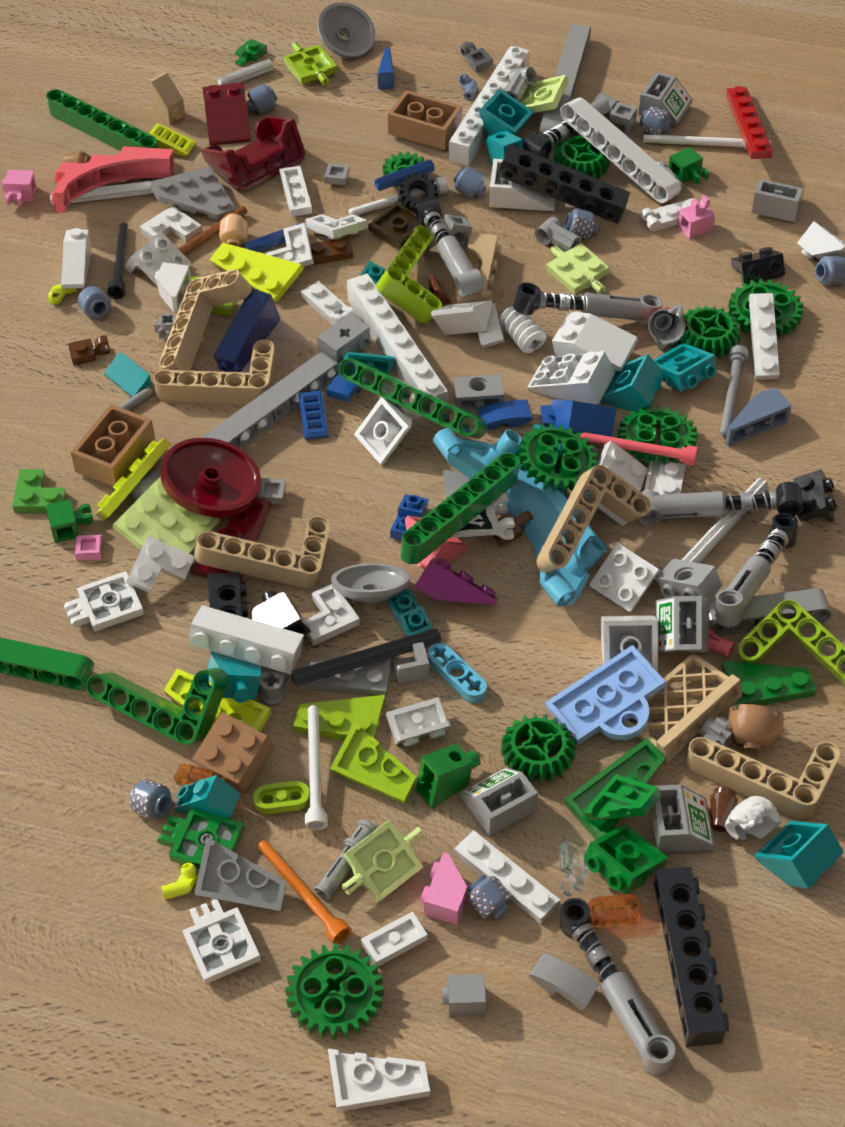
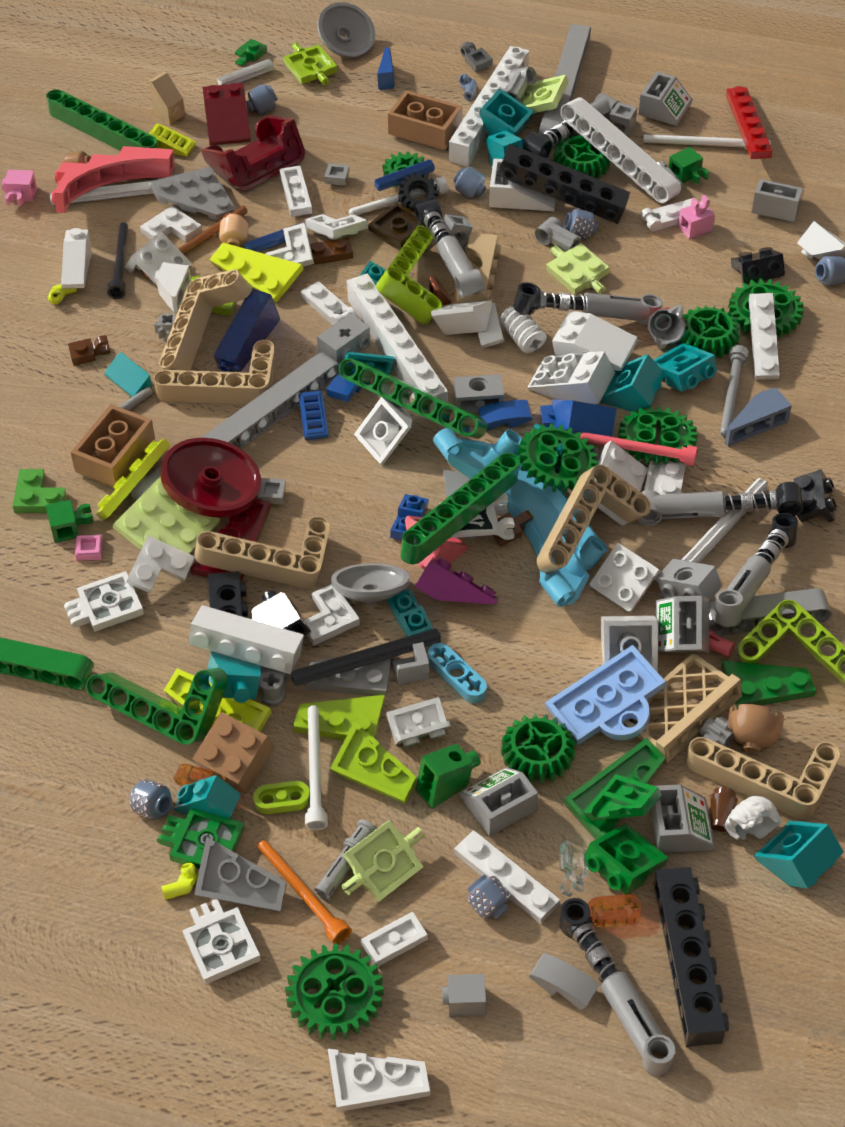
(94, 302): sand blue head -> none
(447, 892): bright pink slope -> none
(655, 121): sand blue head -> none

